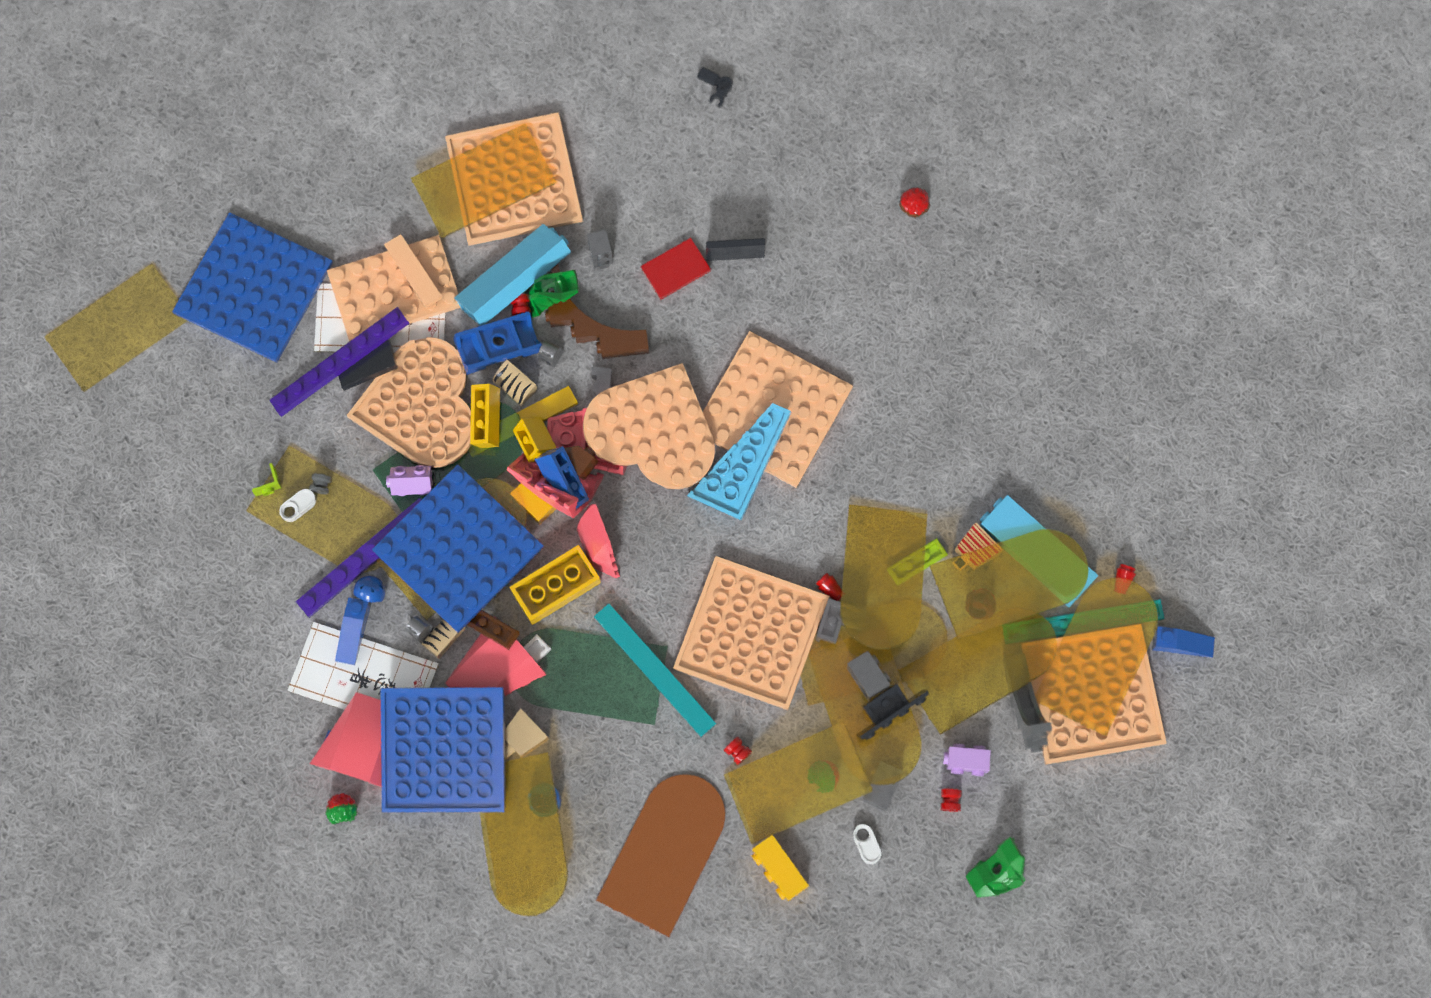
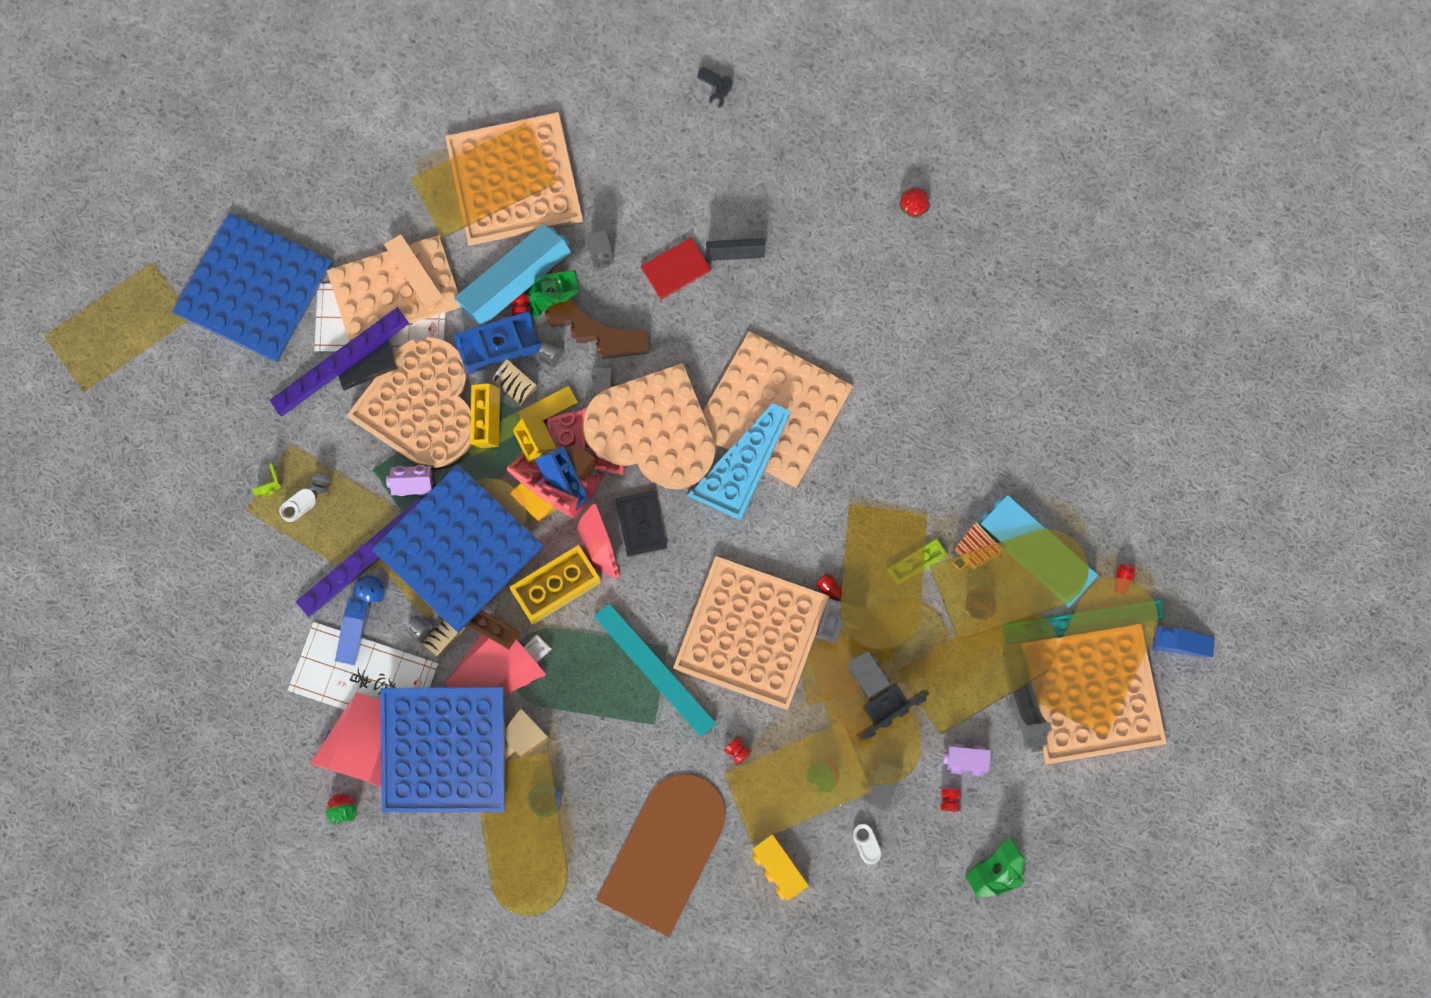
(641, 523): none -> black tile

